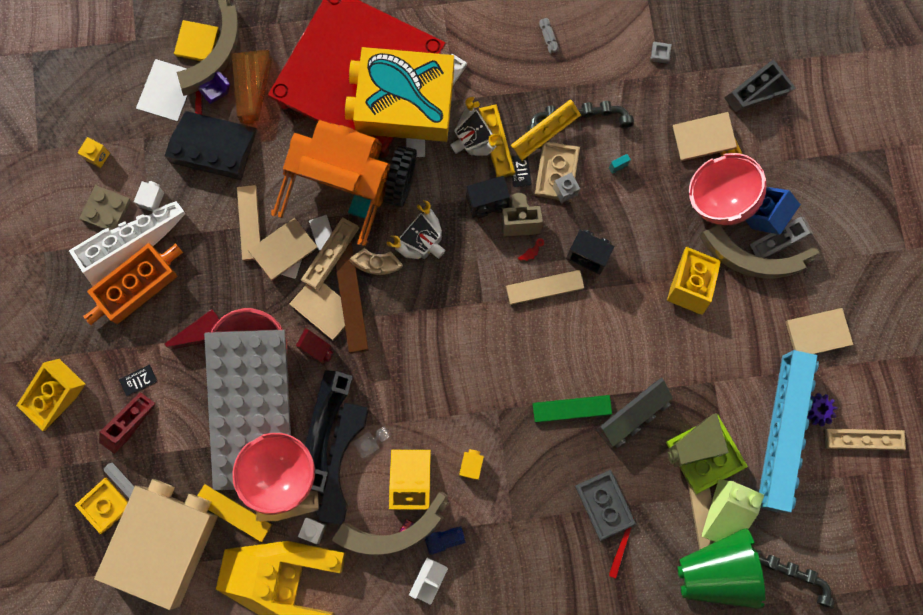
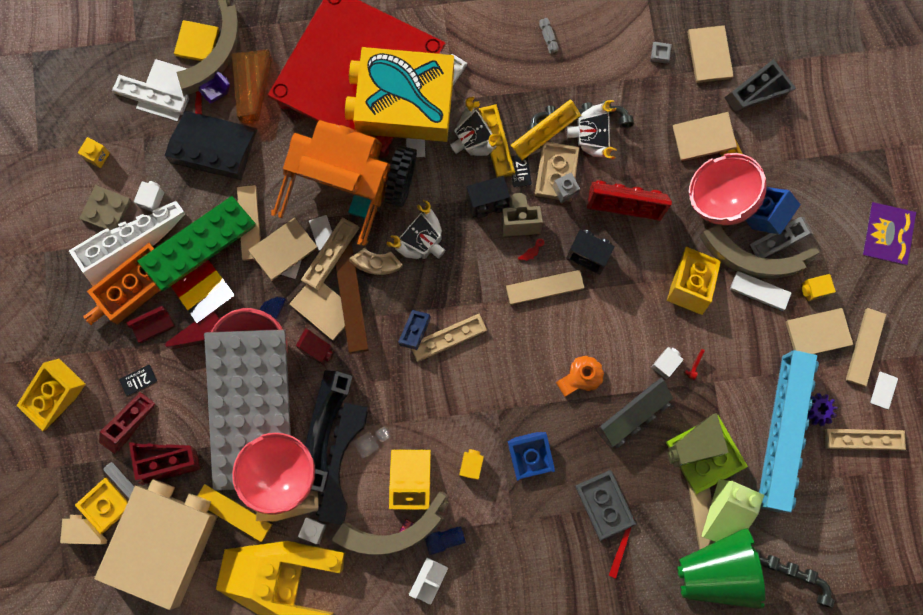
(80, 532): none -> tan slope
(150, 94): none -> white tile
(151, 324): none -> dark red panel
(162, 461): none -> dark red wedge
(196, 243): none -> green plate
(202, 291): none -> sticker
(273, 306): none -> clear blue tile
(414, 330): none -> dark blue plate
(450, 337): none -> tan tile
(531, 455): none -> blue slope
(572, 408): green tile -> none
(584, 374): none -> orange animal
(594, 130): none -> torso
(619, 163): teal tile -> none
(628, 201): none -> red slope
(667, 362): none -> white brick
(692, 374): none -> red piece
(710, 54): none -> tan tile
(760, 291): none -> white tile
(818, 287): none -> yellow brick
(865, 347): none -> tan tile
(884, 390): none -> white sticker
(889, 233): none -> dark purple sticker

